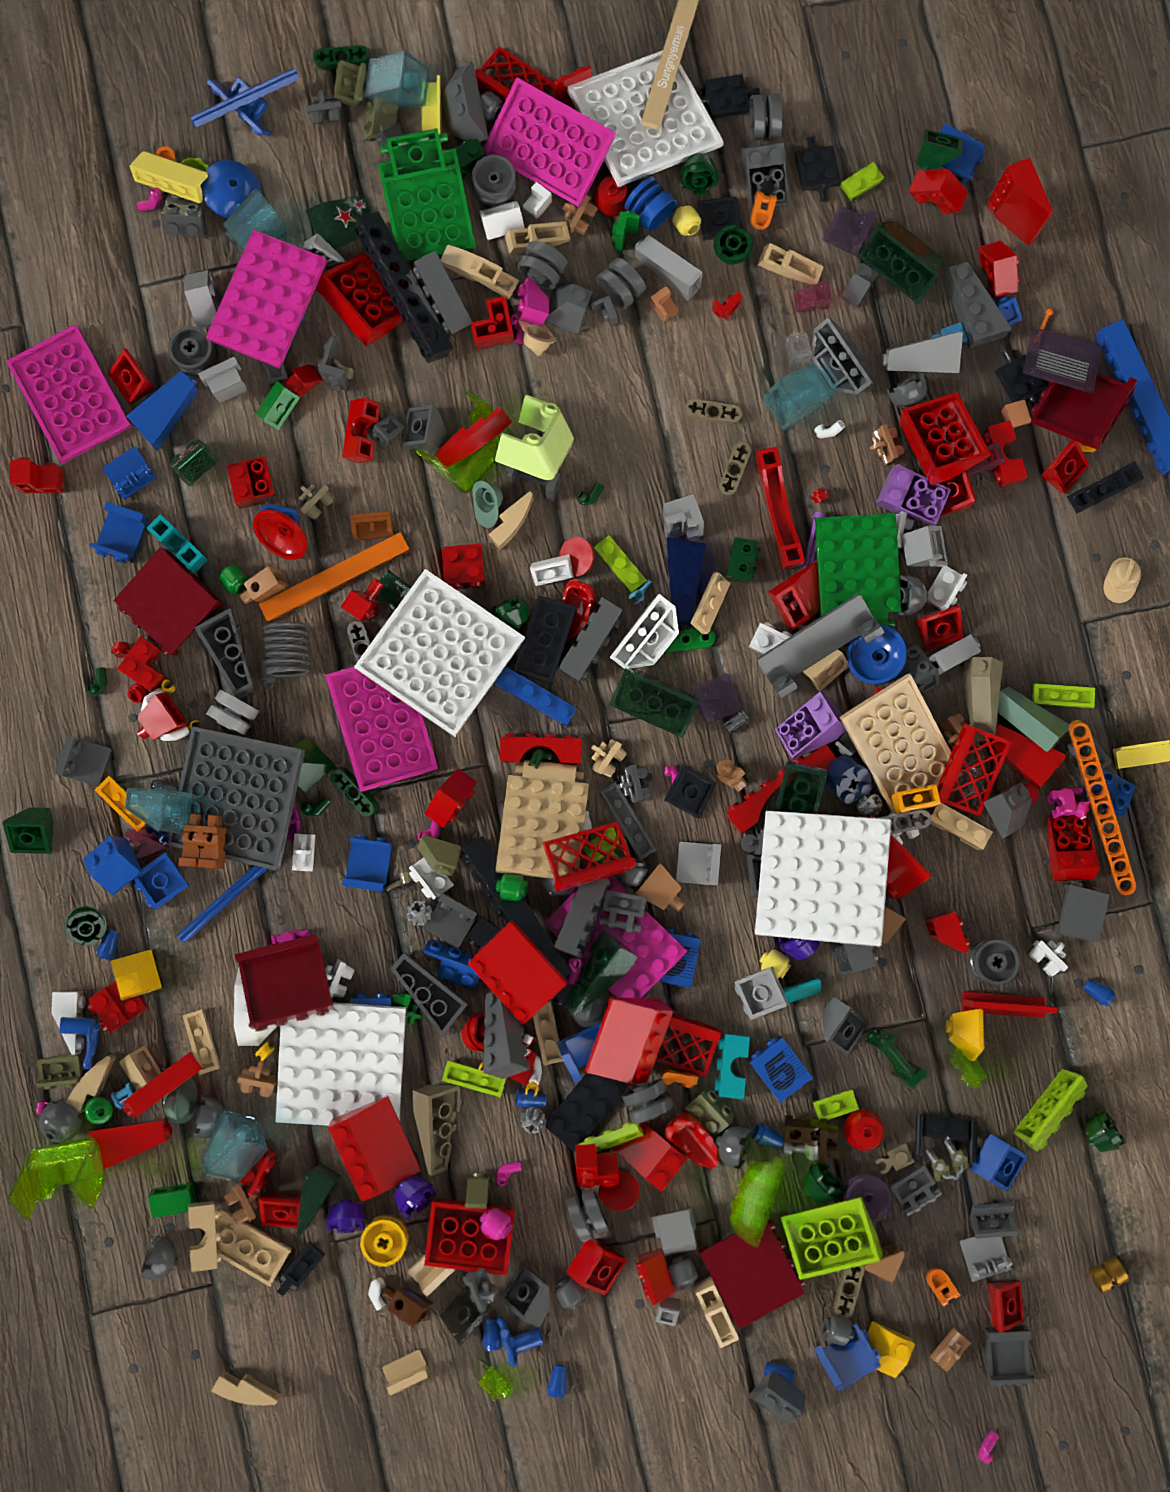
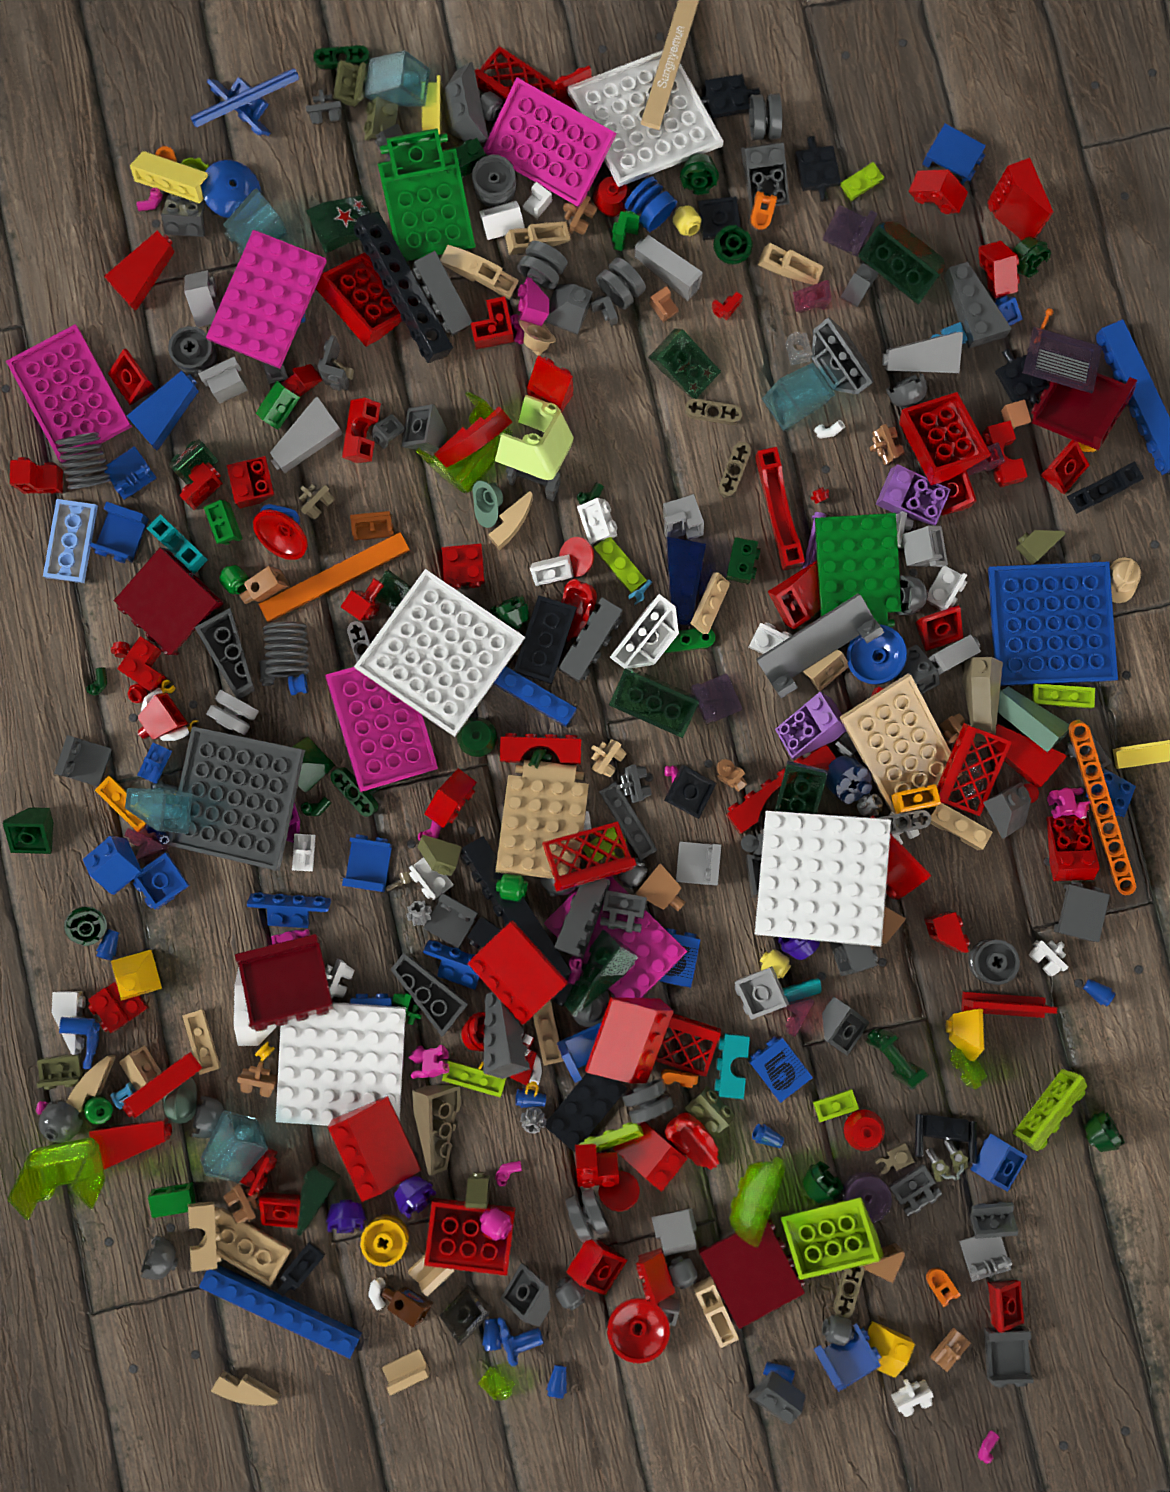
(70, 458): none -> dark grey piece
(70, 541): none -> light blue piece
(141, 269): none -> red slope
(154, 763): none -> blue hips
(199, 836): dark orange hips -> none
(204, 484): none -> red plate
(220, 903): blue axle -> none
(223, 522): none -> green hinge
(281, 1310): none -> blue brick
(288, 910): none -> blue bracket
(298, 684): none -> blue wheel
(305, 437): none -> light grey slope
(317, 245): light grey slope -> none
(431, 1061): none -> dark pink animal
(477, 737): none -> dark green cone
(481, 1289): dark grey hips -> none
(550, 383): none -> red slope
(597, 520): none -> white bracket
(641, 1344): none -> red dish
(684, 363): none -> clear green slope
(734, 1146): dark grey cylinder -> none
(736, 721): dark grey pin -> none
(801, 1010): none -> clear pink slope
(810, 1138): dark brown hips -> none
(912, 1395): none -> white hips
(937, 149): dark green slope -> none
(1031, 255): none -> dark green cone
(1037, 543): none -> olive slope
(1053, 623): none -> blue plate
(1108, 1275): pearl gold wheel -> none

